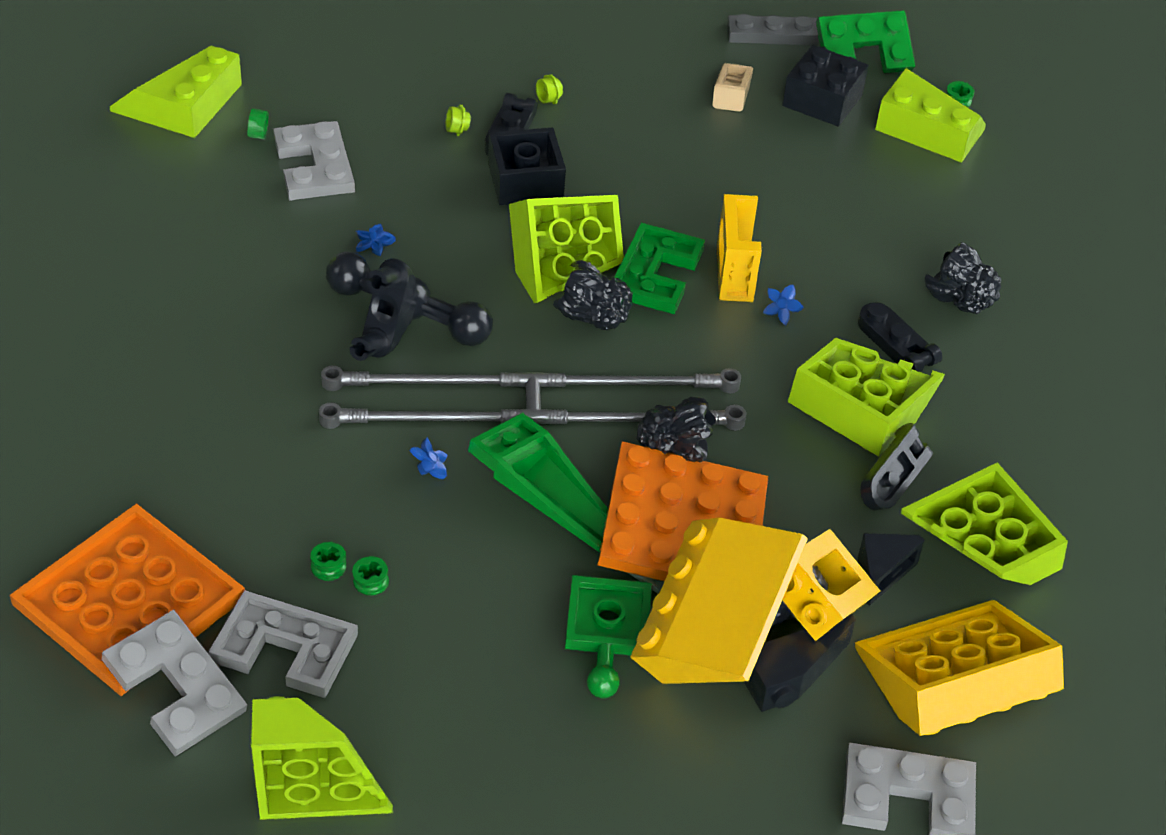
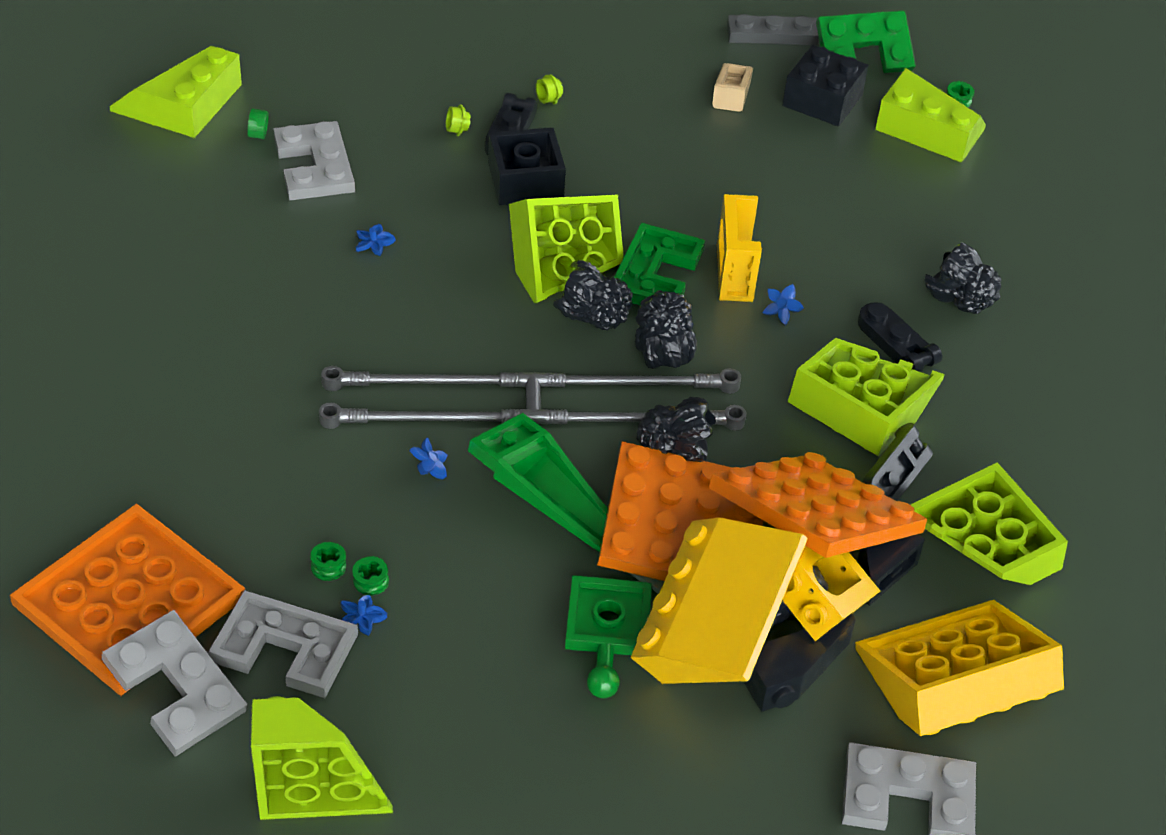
(363, 613): none -> blue plant
(397, 301): black connector -> none
(665, 330): none -> black hair
(819, 502): none -> orange plate

